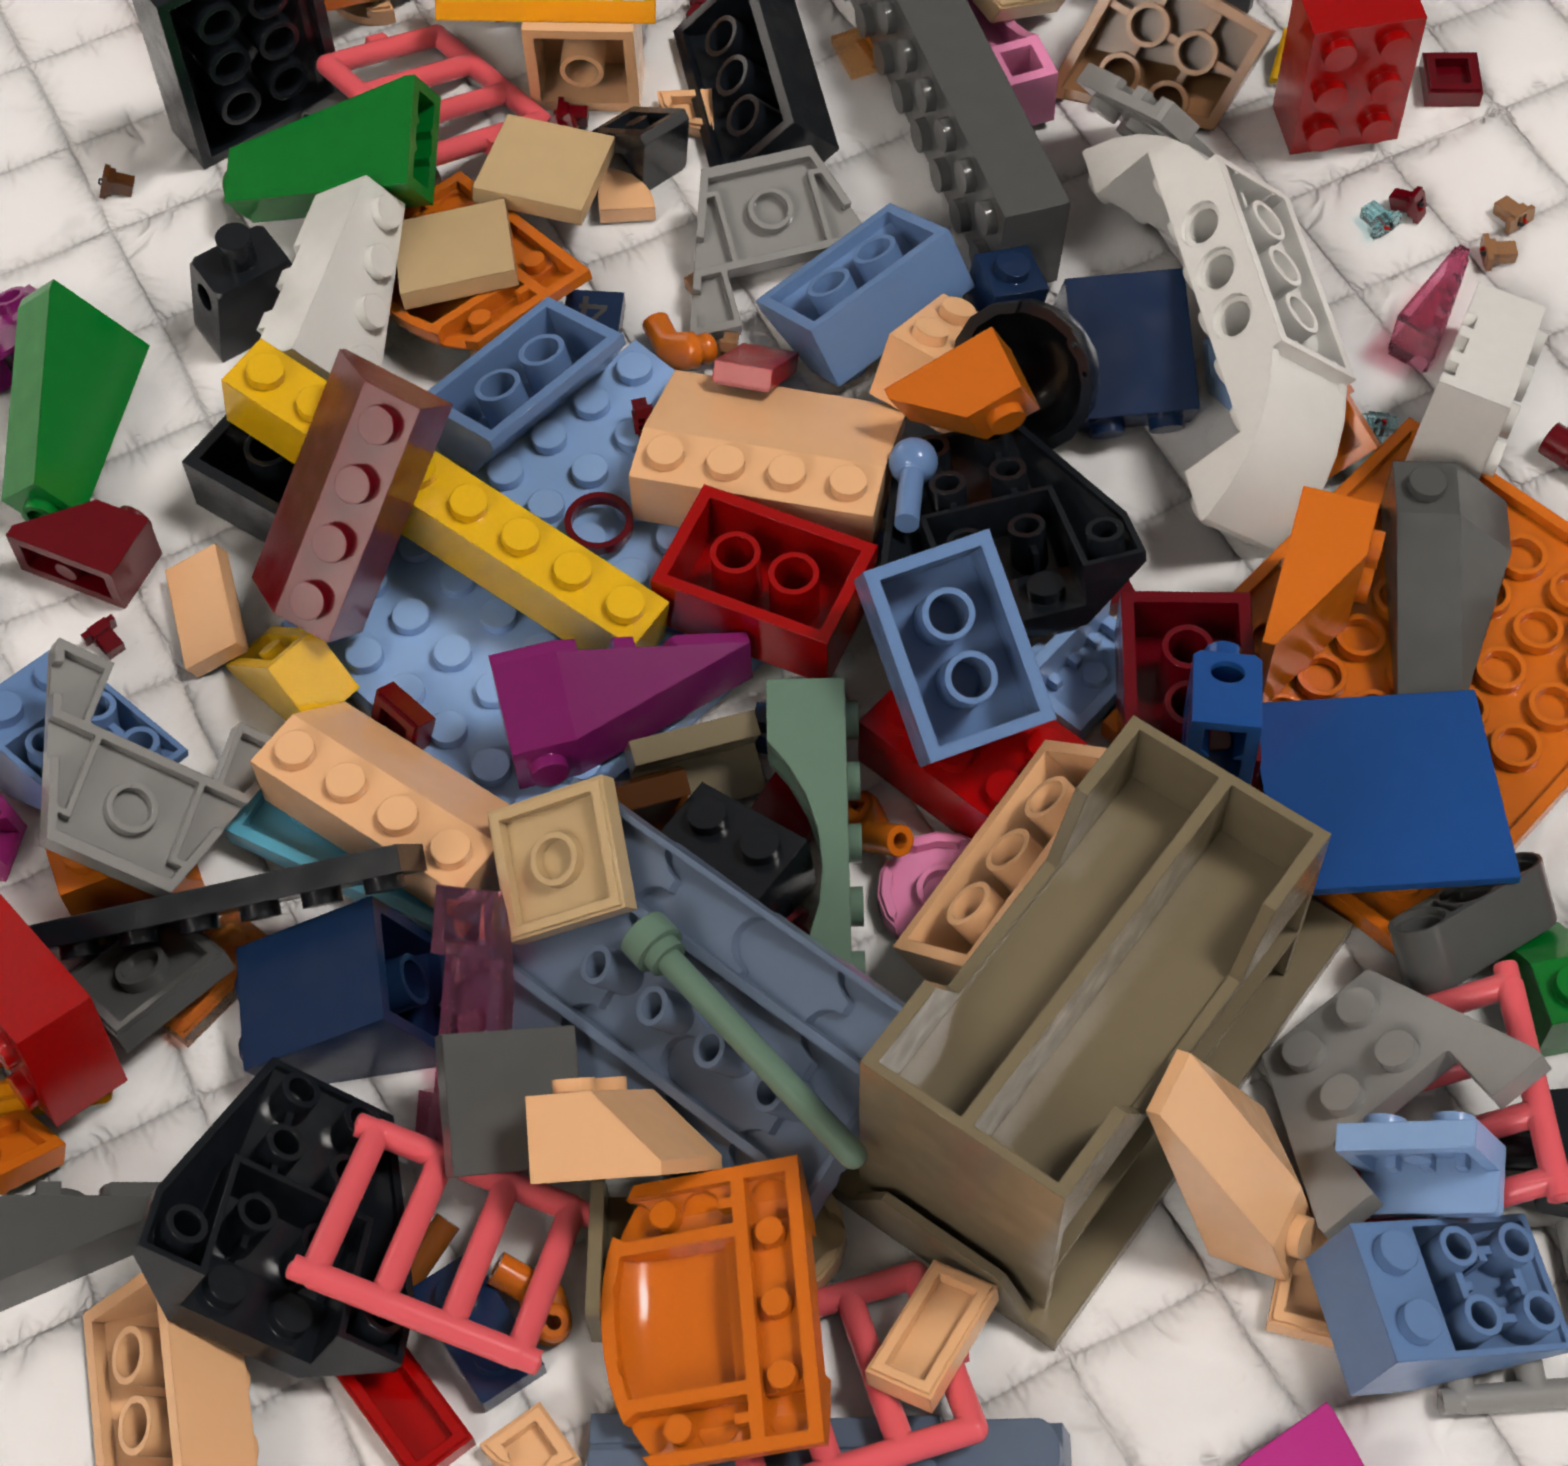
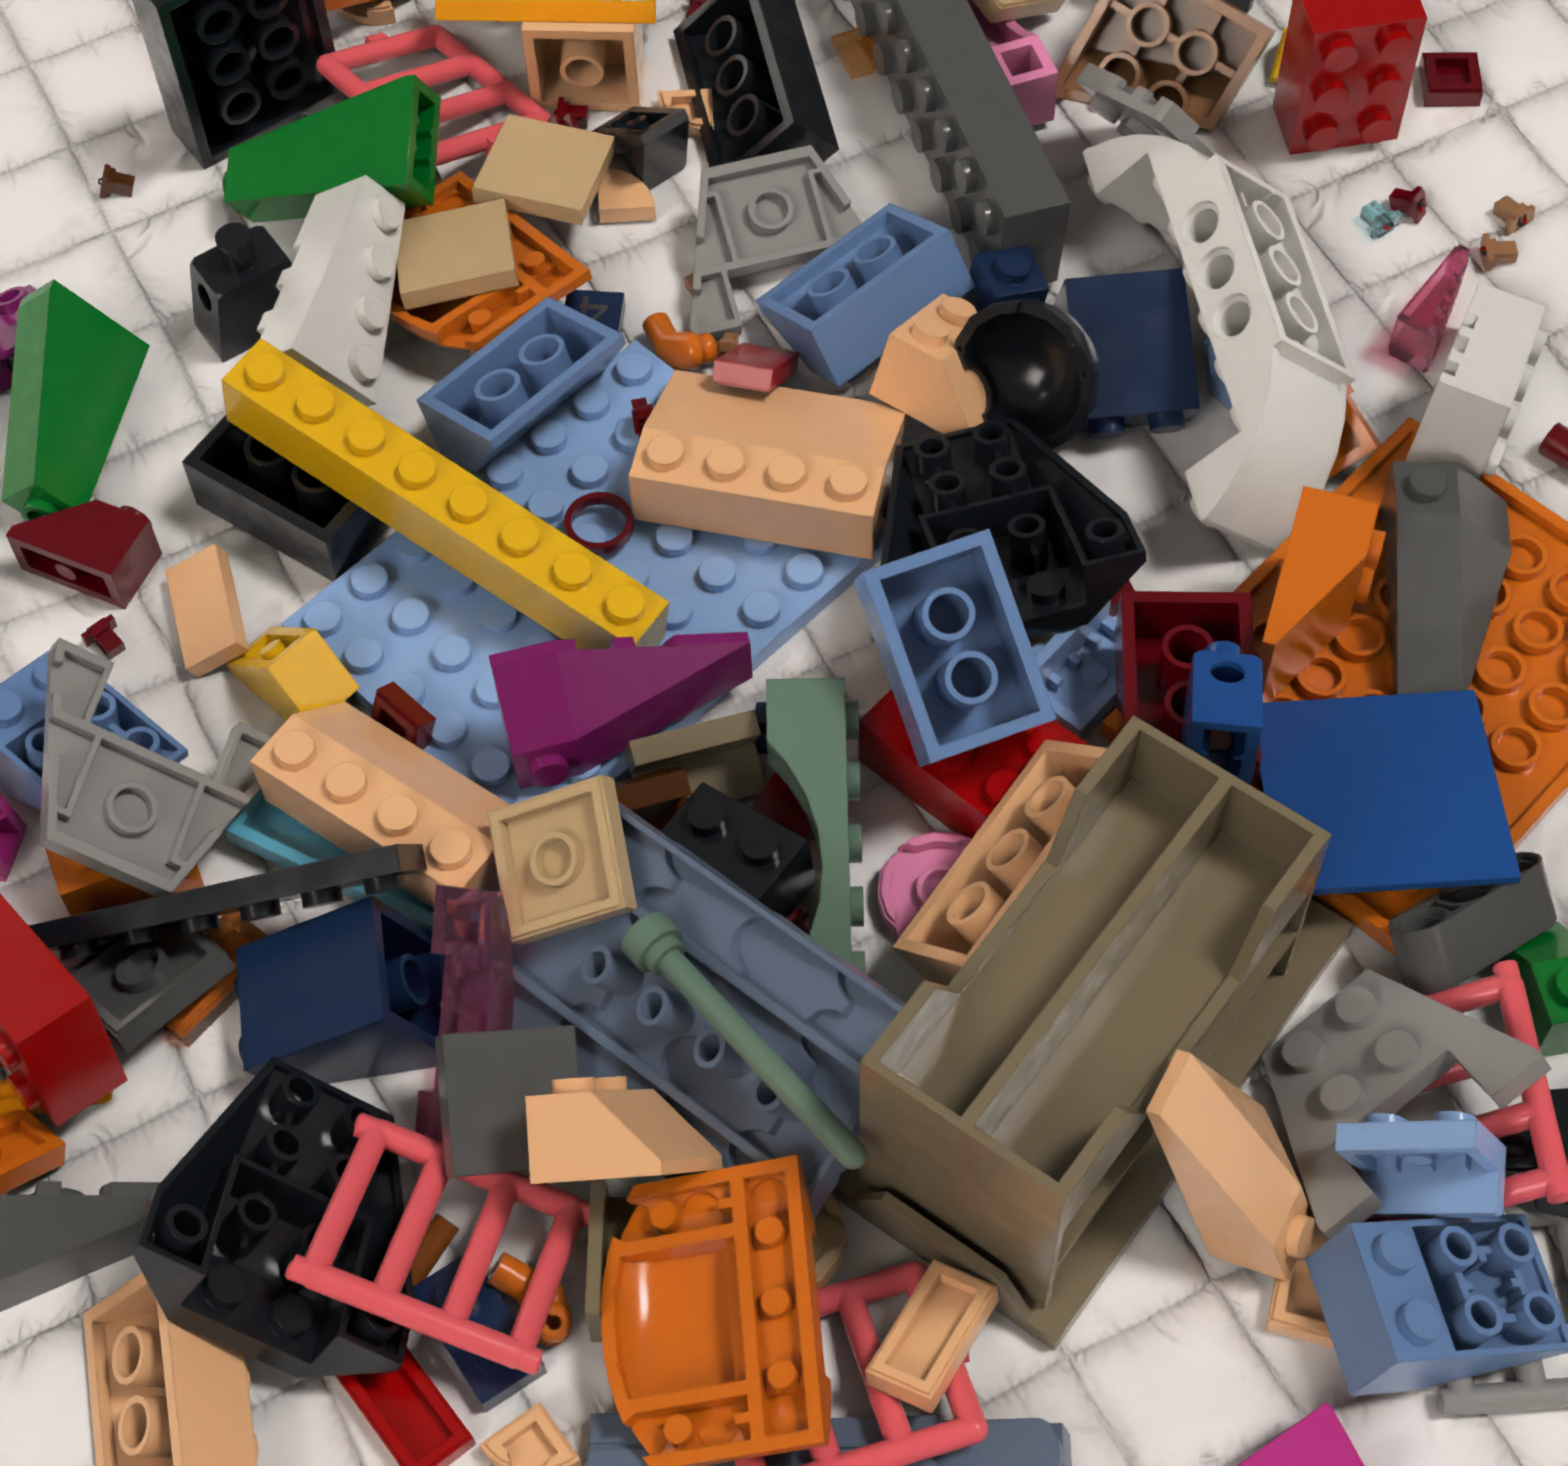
(348, 497): dark red slope -> none
(765, 576): red brick -> none
(877, 832): orange arm -> none
(912, 465): medium blue bar -> none
(968, 389): orange slope -> none
(1381, 423): clear light blue piece -> none

